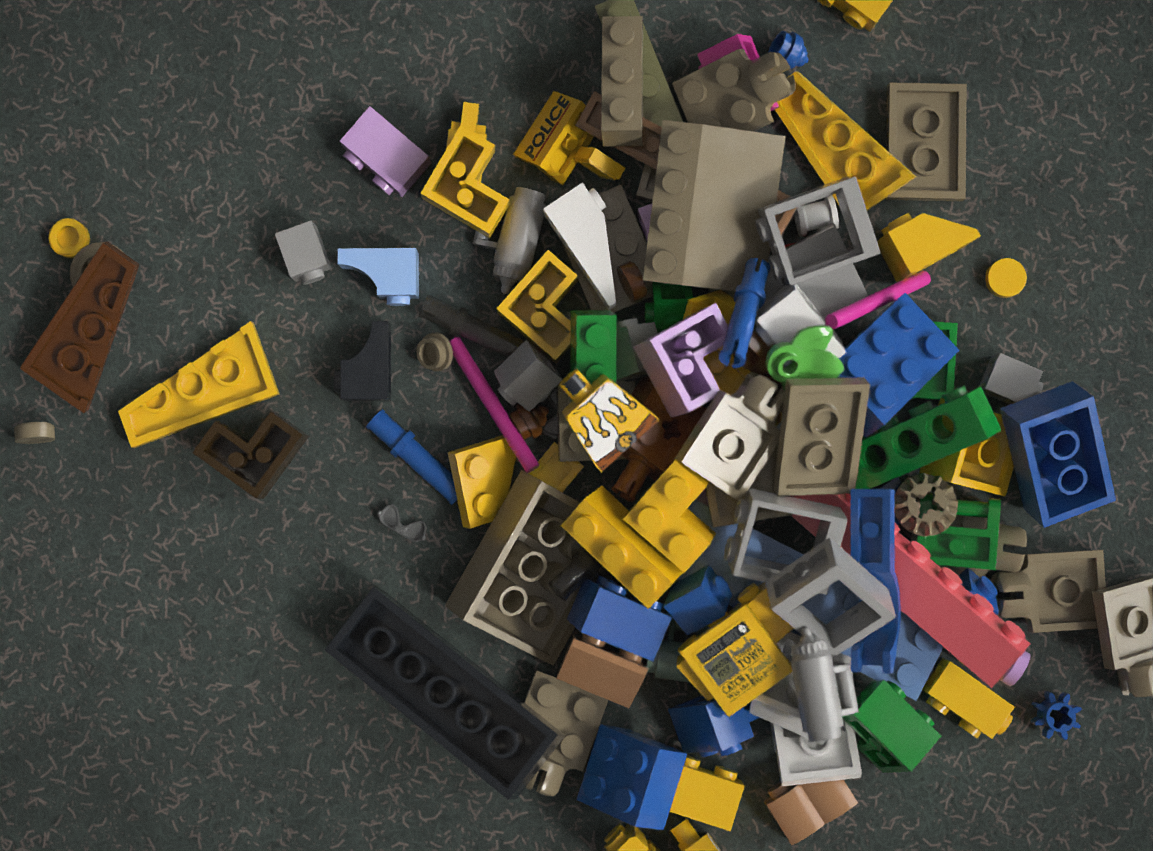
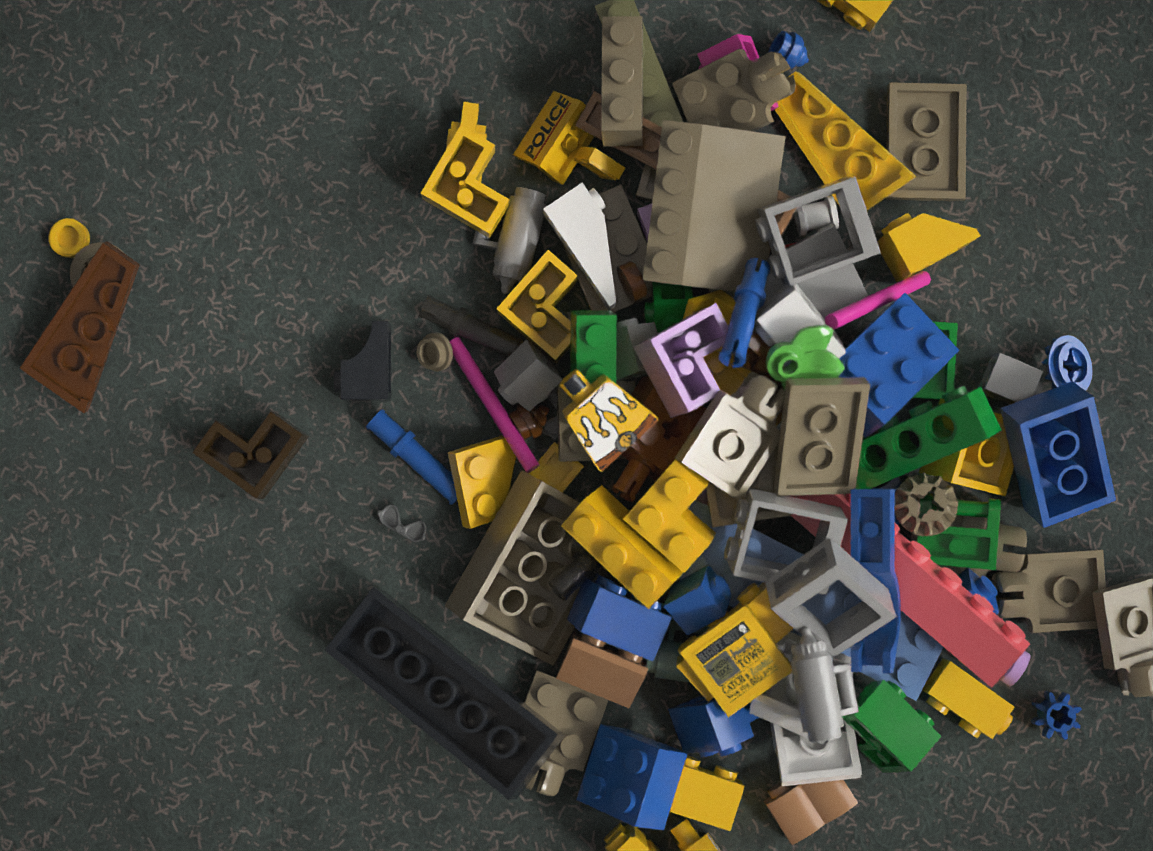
(34, 432): dark tan tile -> none
(215, 384): yellow wing -> none
(303, 252): light grey brick -> none
(384, 152): lavender brick -> none
(391, 269): light blue arch -> none
(1005, 278): yellow tile -> none
(1074, 355): none -> blue gear

